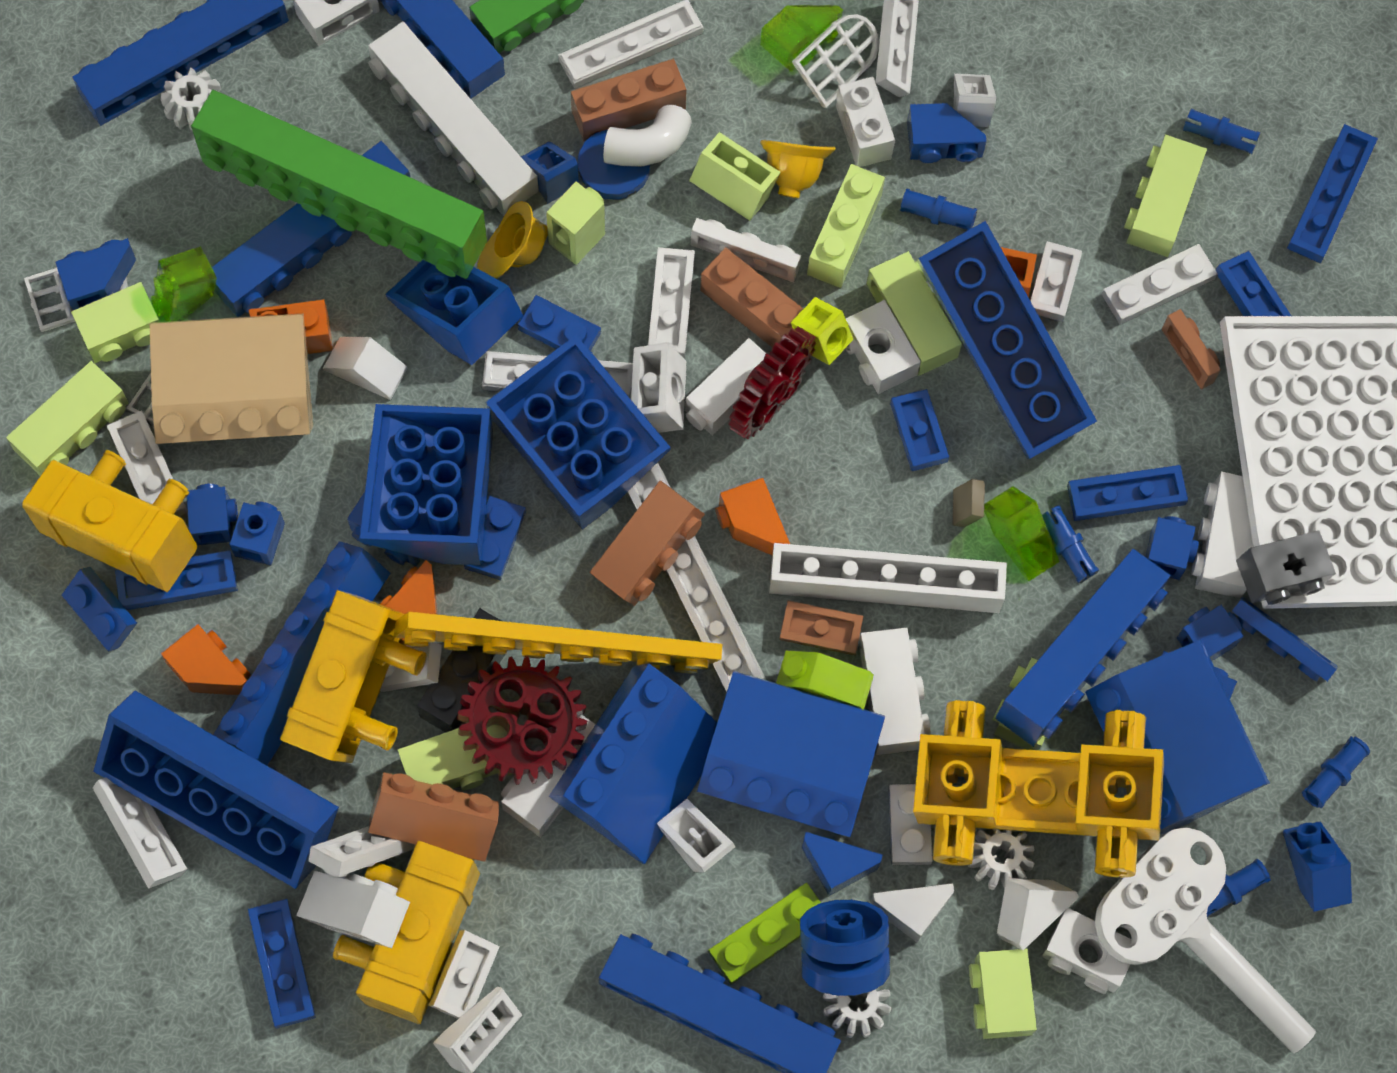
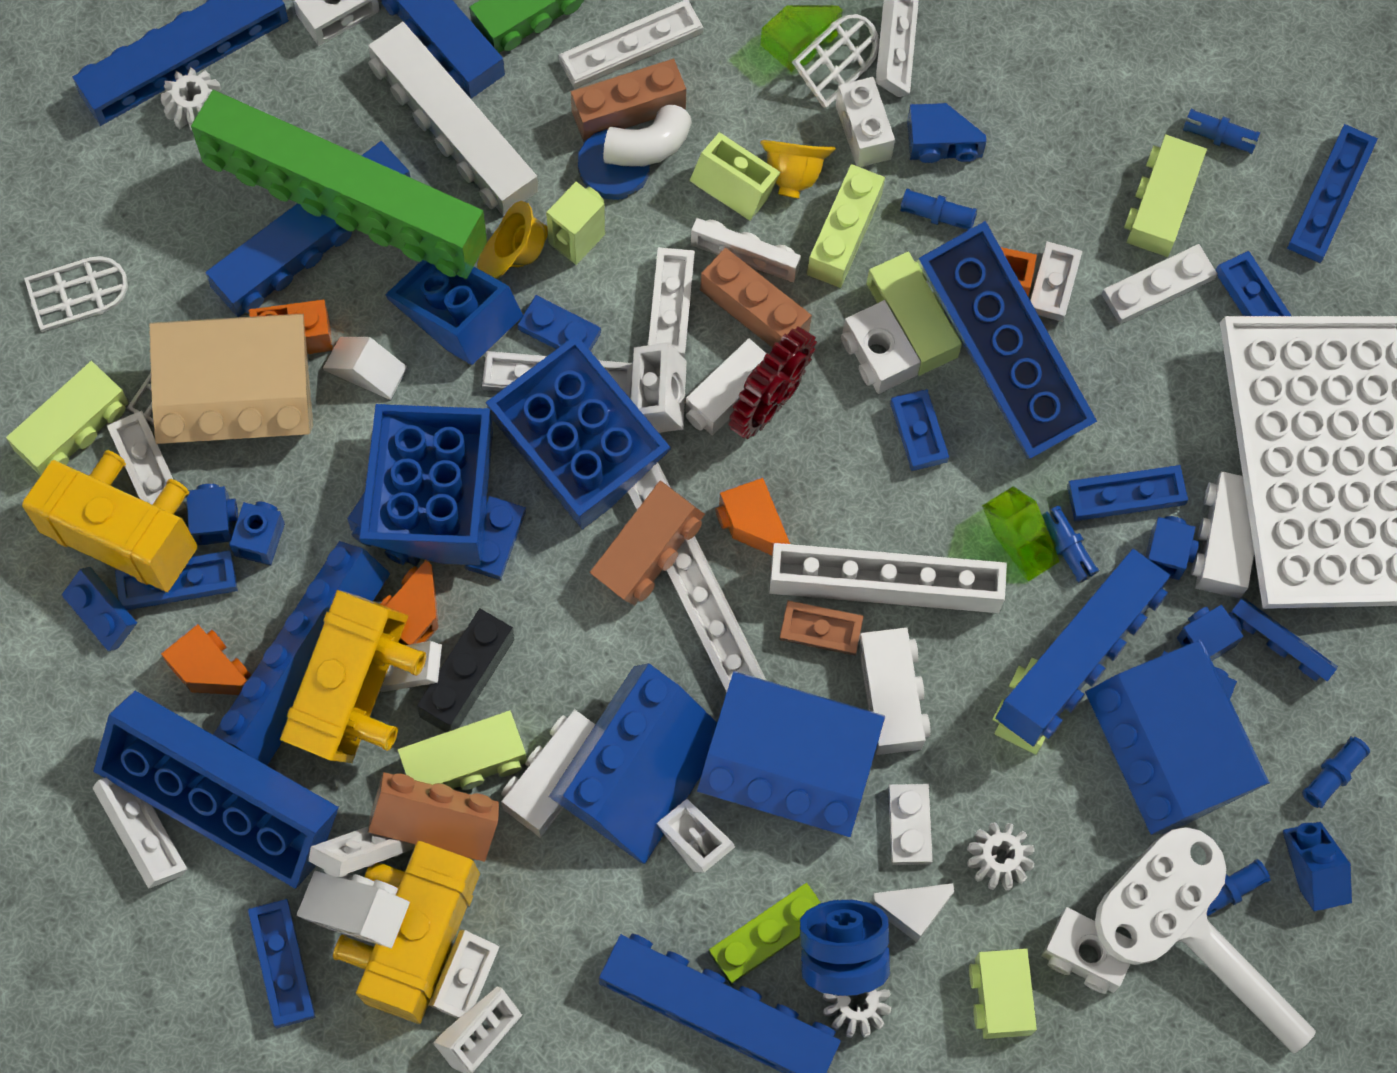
(95, 272): blue slope -> none
(116, 323): yellowish green brick -> none
(182, 284): clear neon green slope -> none
(510, 752): dark red gear -> none
(541, 640): yellow plate -> none
(554, 170): blue slope -> none
(825, 677): lime slope -> none
(828, 327): neon yellow brick -> none
(838, 862): blue slope -> none
(968, 502): dark tan tile -> none
(974, 98): white slope -> none
(1030, 908): white slope -> none
(1039, 788): yellow piece -> none
(1185, 339): nougat plate -> none
(1286, 567): dark grey brick -> none

